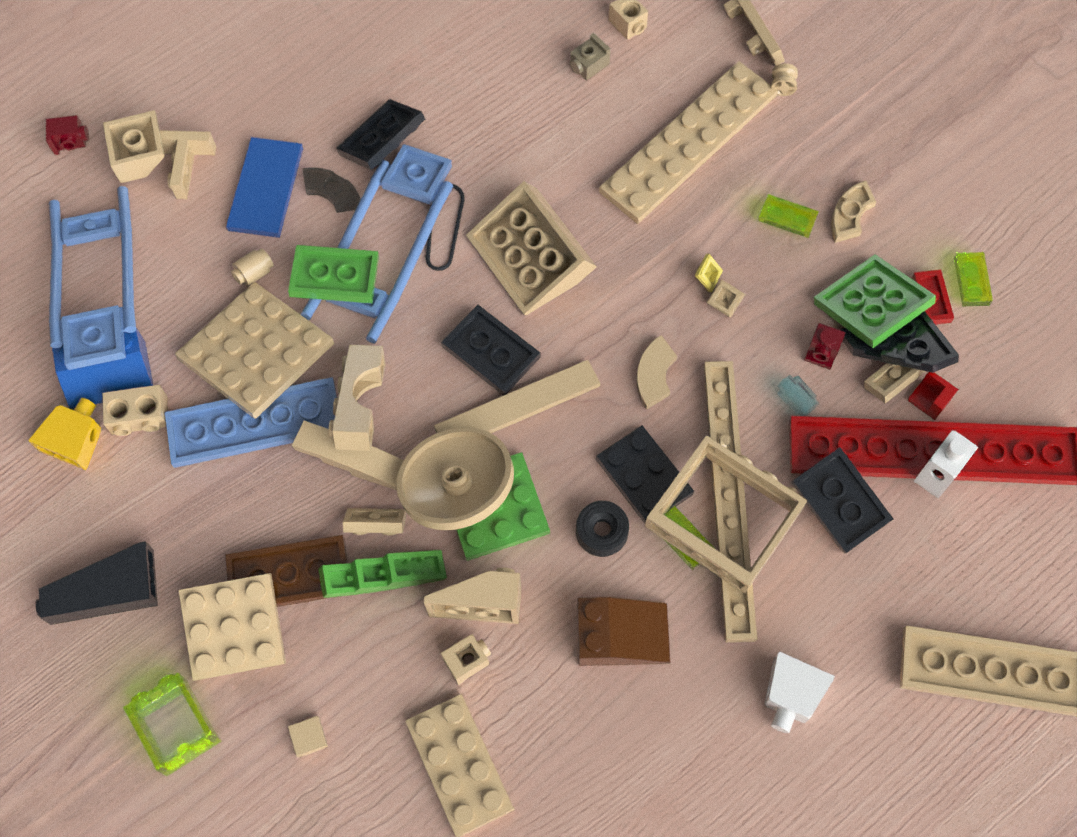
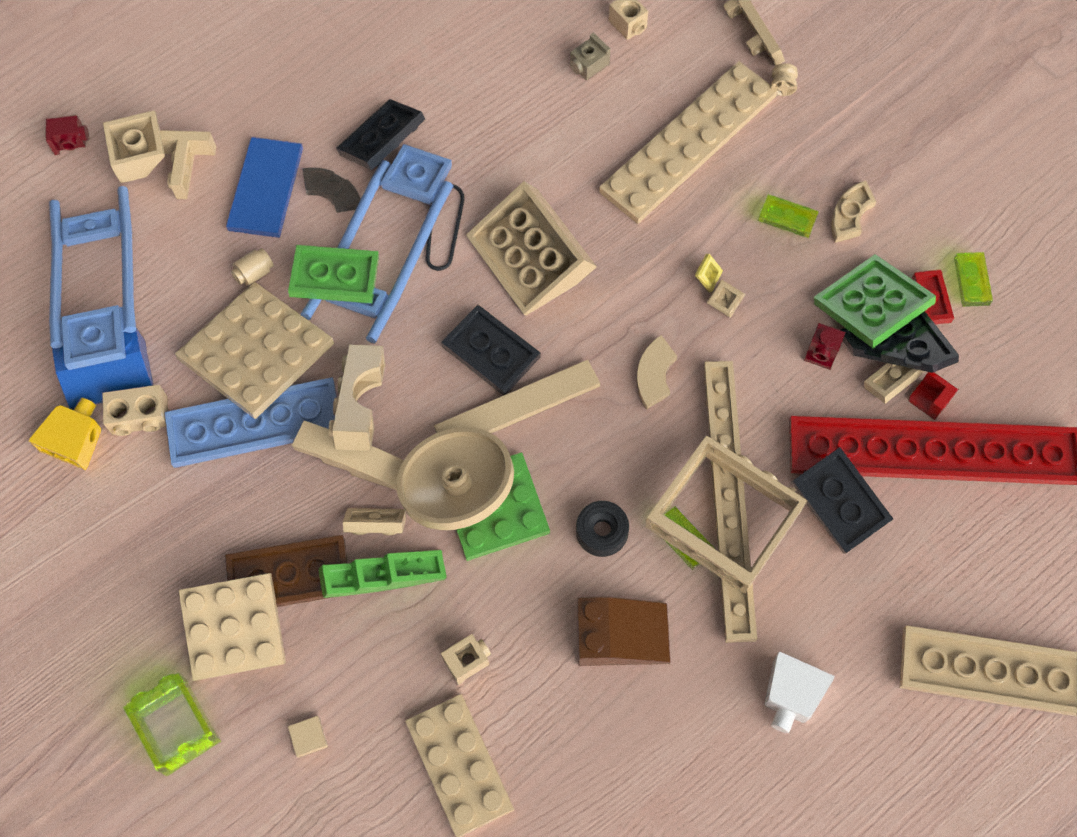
(103, 588): black slope -> none
(486, 598): tan slope -> none
(641, 471): black plate -> none
(797, 395): clear light blue brick -> none
(949, 460): white torso -> none

